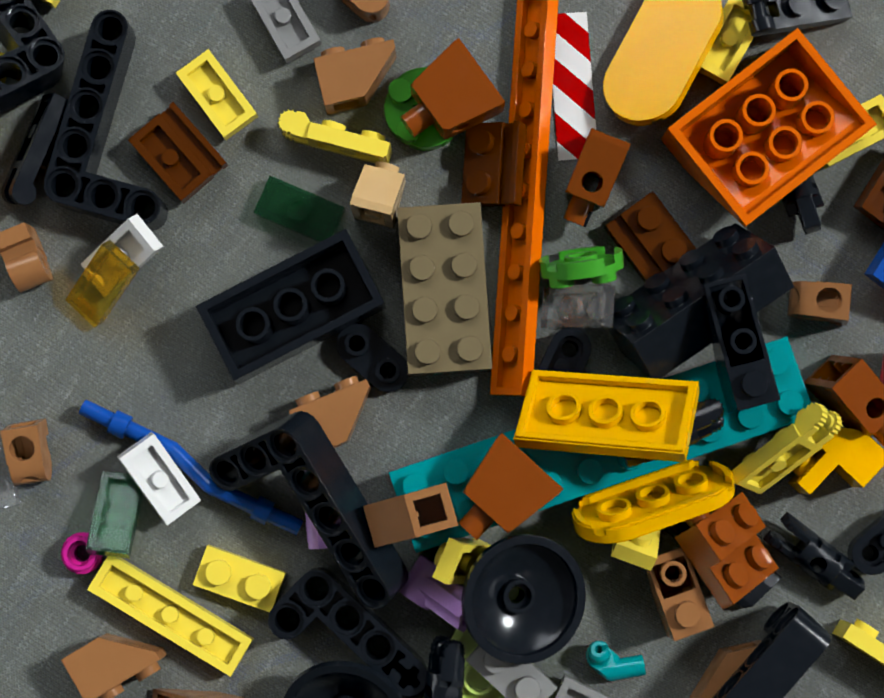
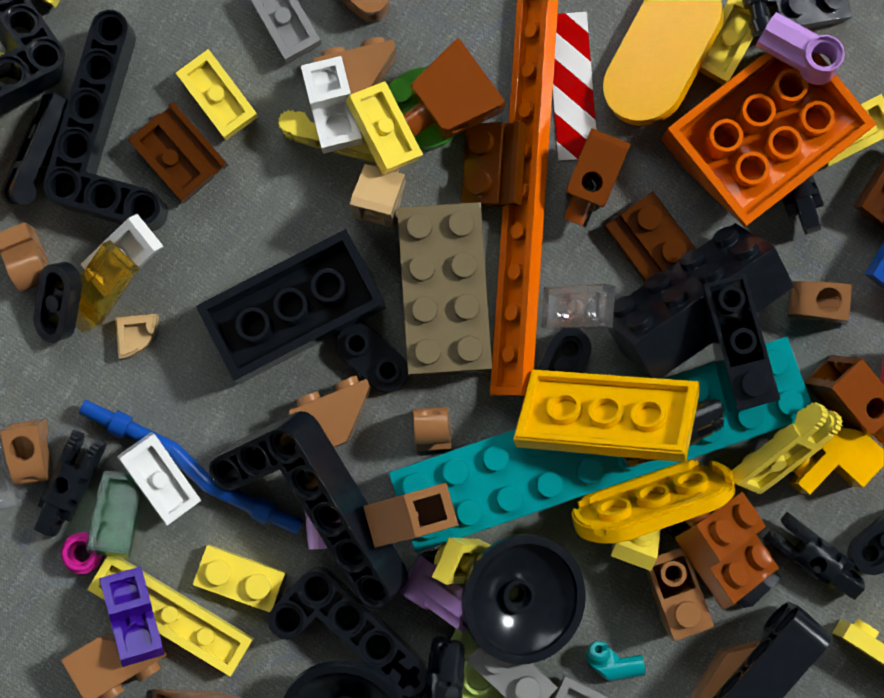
(57, 301): none -> black plate
(58, 502): none -> black hinge
(131, 616): none -> dark purple slope
(135, 334): none -> tan tile
(299, 210): clear green plate -> none
(327, 94): none -> white slope
(384, 127): none -> light yellow plate
(432, 428): none -> medium nougat leg
(506, 489): dark orange torso -> none
(582, 264): bright green plate -> none
(797, 45): none -> lavender piece

